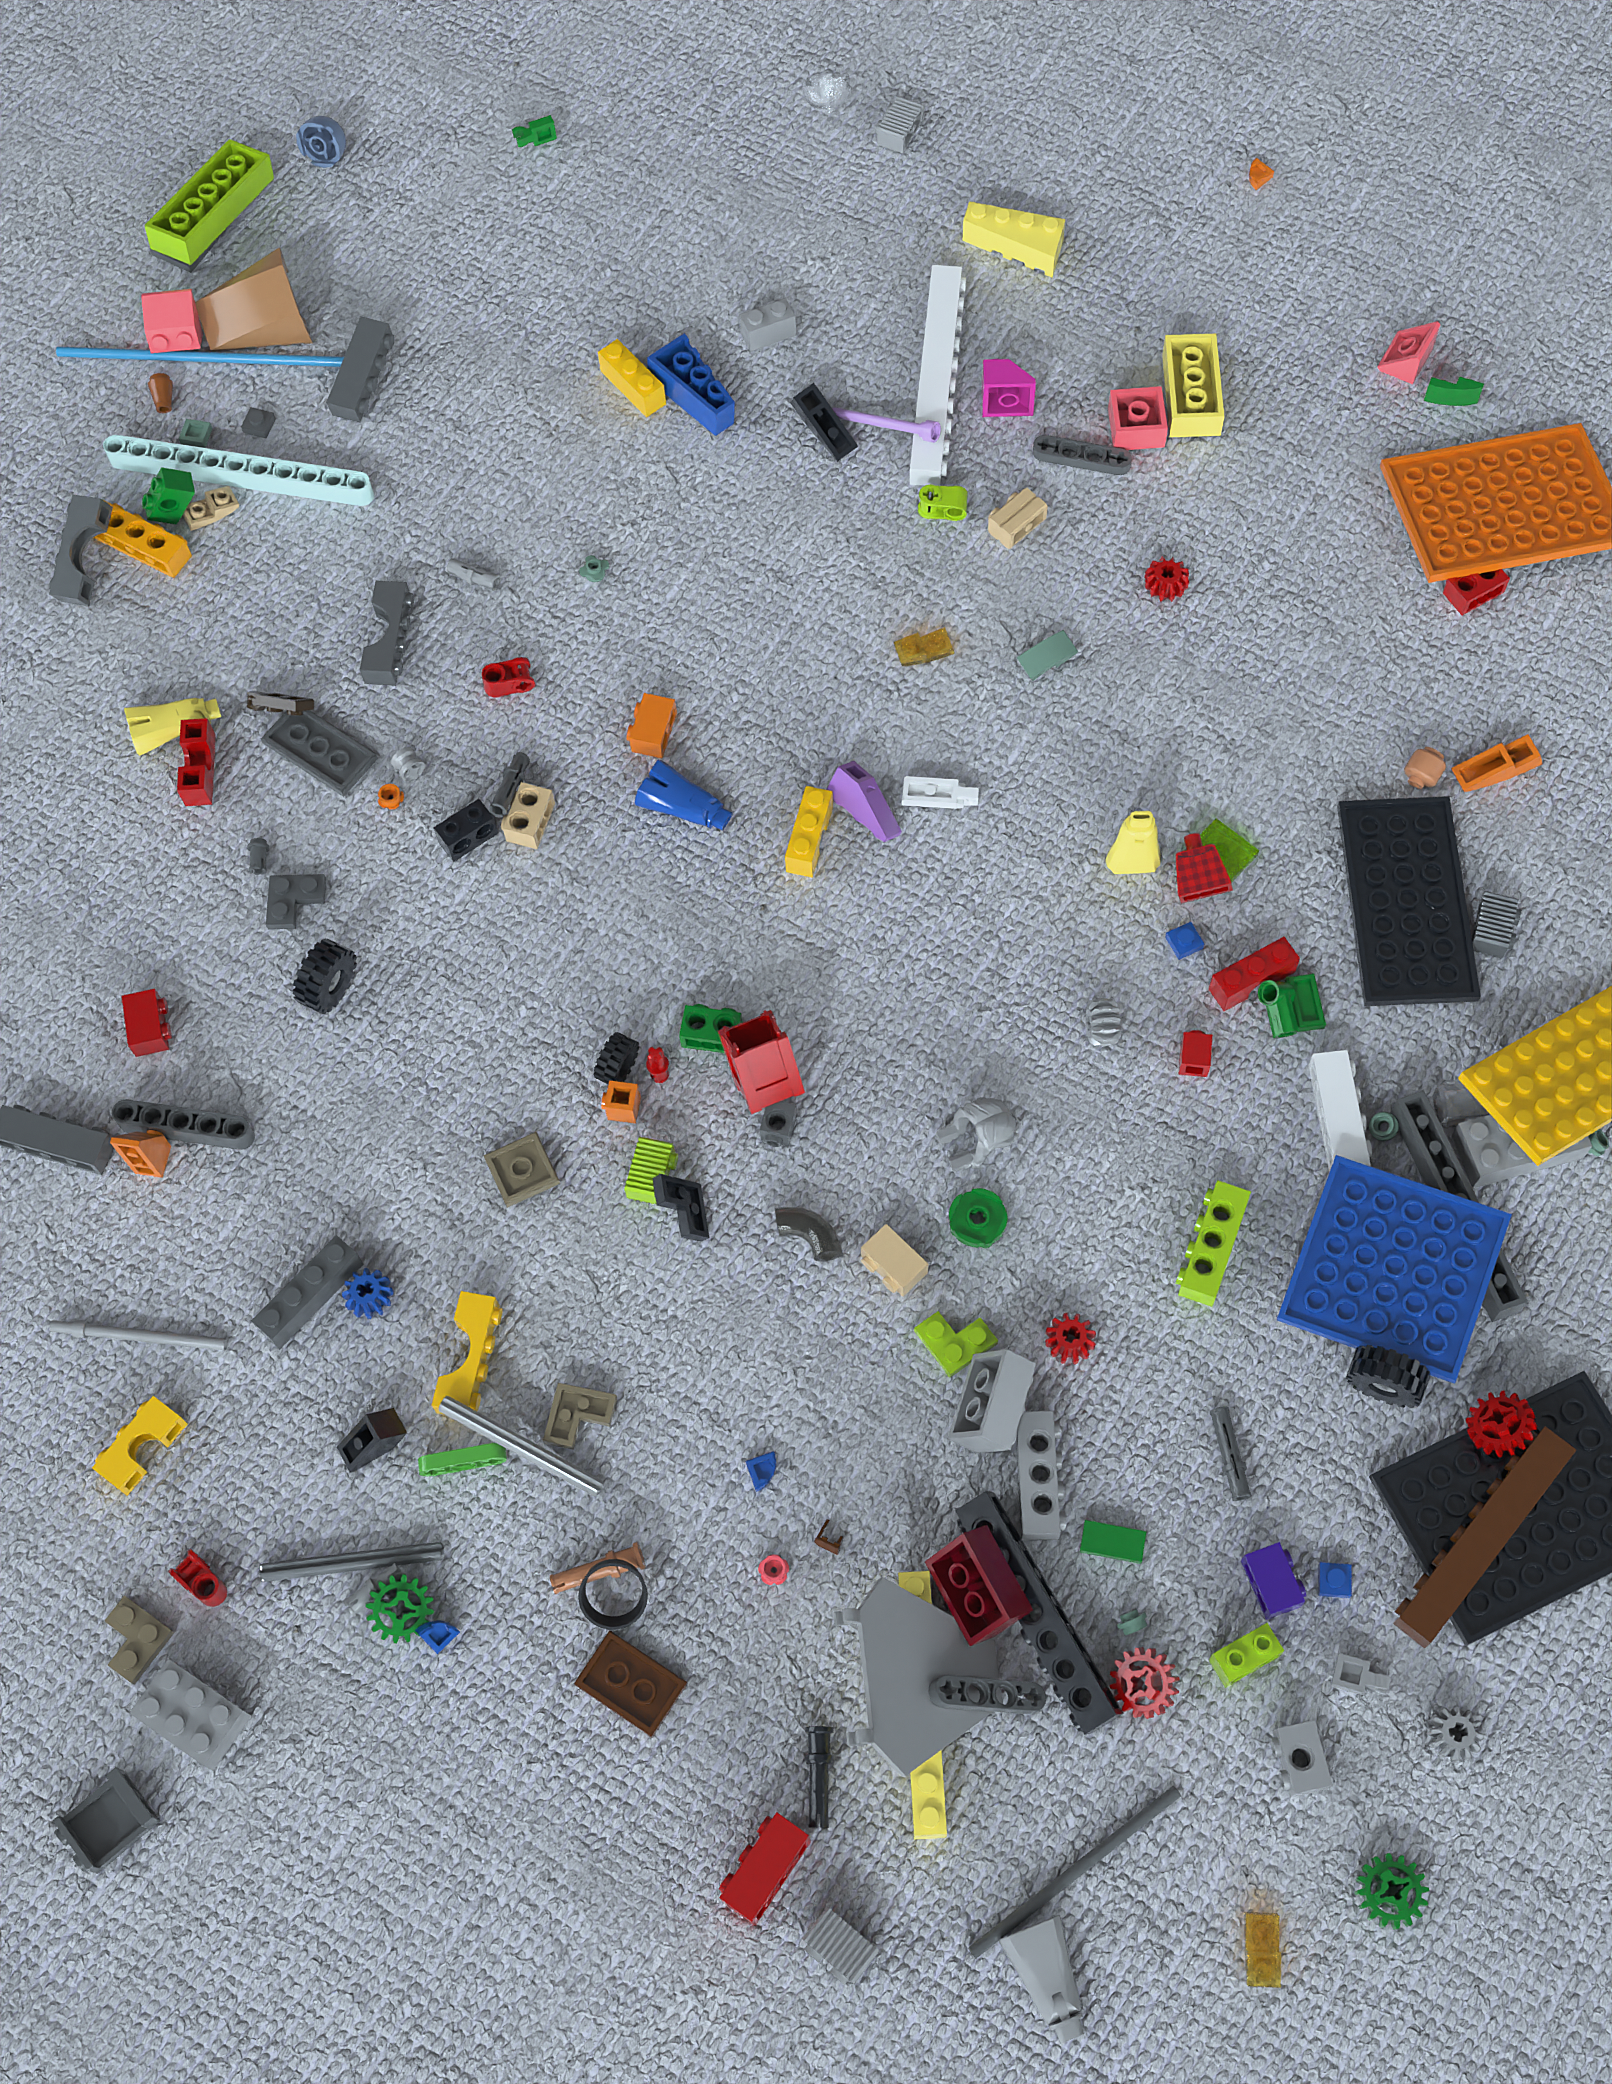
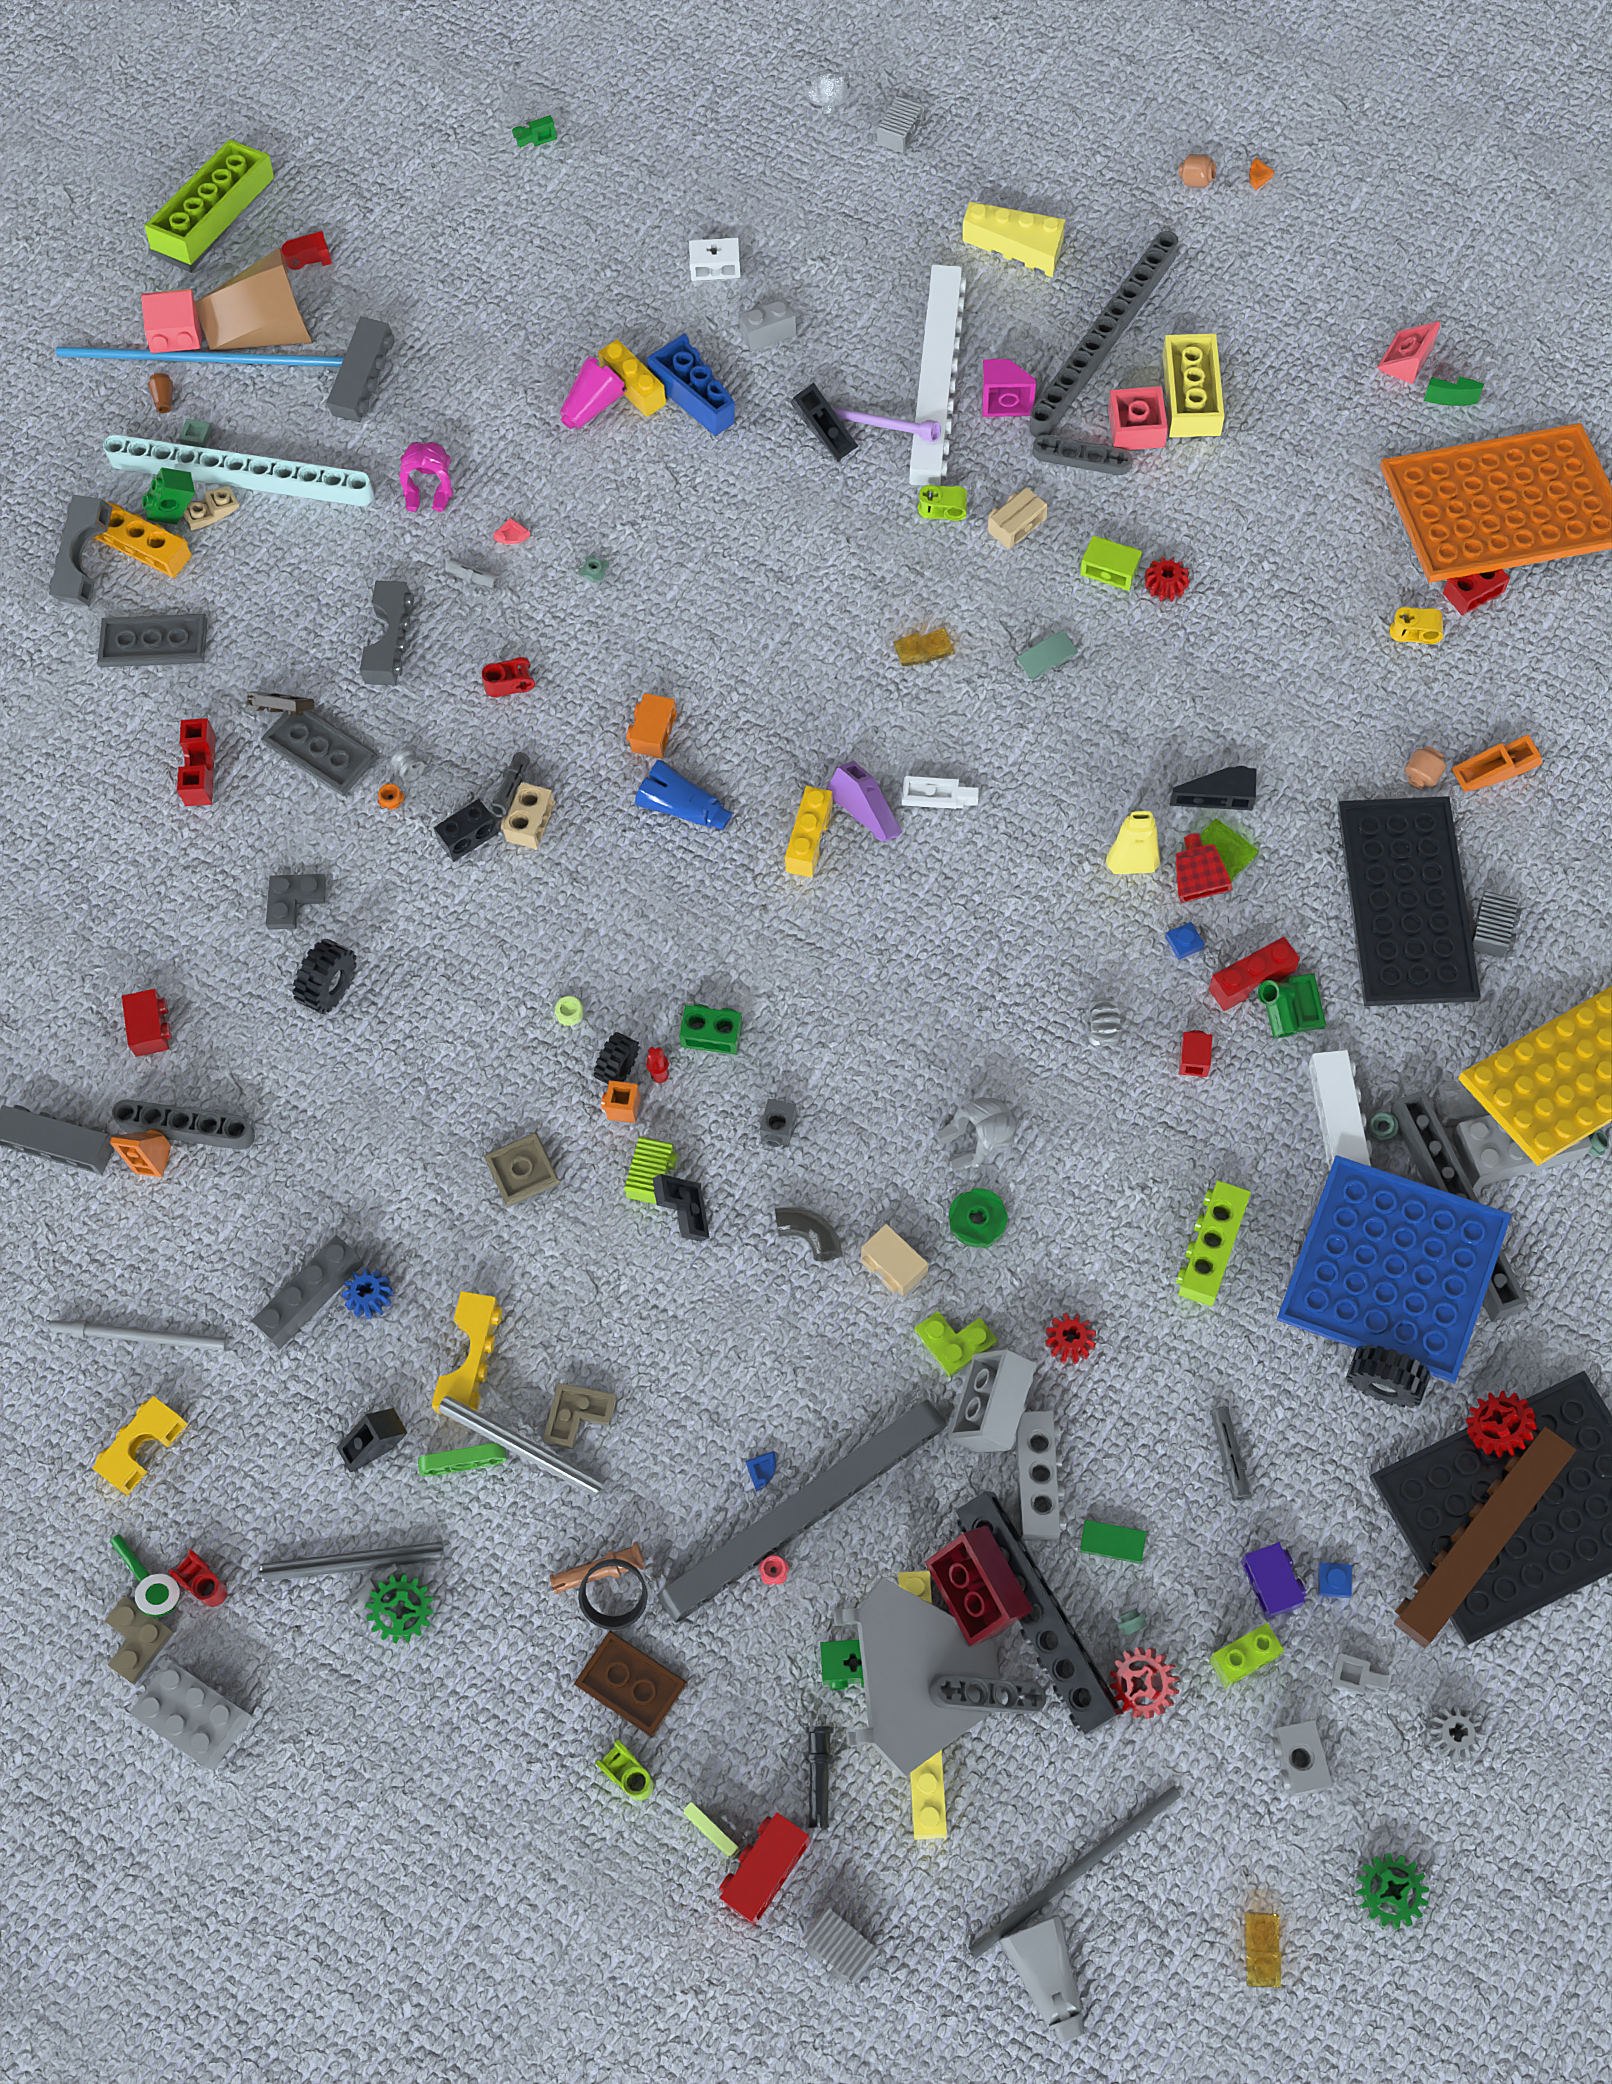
(106, 1822): dark grey panel -> none
(152, 640): none -> dark grey tile
(156, 1593): none -> piece
(158, 724): light yellow piece -> none
(258, 422): dark grey plate -> none
(258, 849): dark grey pin -> none
(306, 250): none -> red leg
(321, 141): sand blue cylinder -> none
(428, 459): none -> dark pink hair
(437, 1634): blue tile -> none
(511, 533): none -> coral tile
(569, 1010): none -> yellowish green tile
(590, 394): none -> dark pink cone
(622, 1768): none -> lime piece
(704, 1824): none -> yellowish green tile
(714, 259): none -> white brick
(761, 1061): container -> none
(801, 1511): none -> dark grey beam
(823, 1543): reddish brown piece -> none
(834, 1657): none -> green brick
(1103, 334): none -> dark grey beam
(1111, 563): none -> lime brick
(1198, 170): none -> nougat head
(1224, 789): none -> black slope
(1420, 625): none -> yellow piece

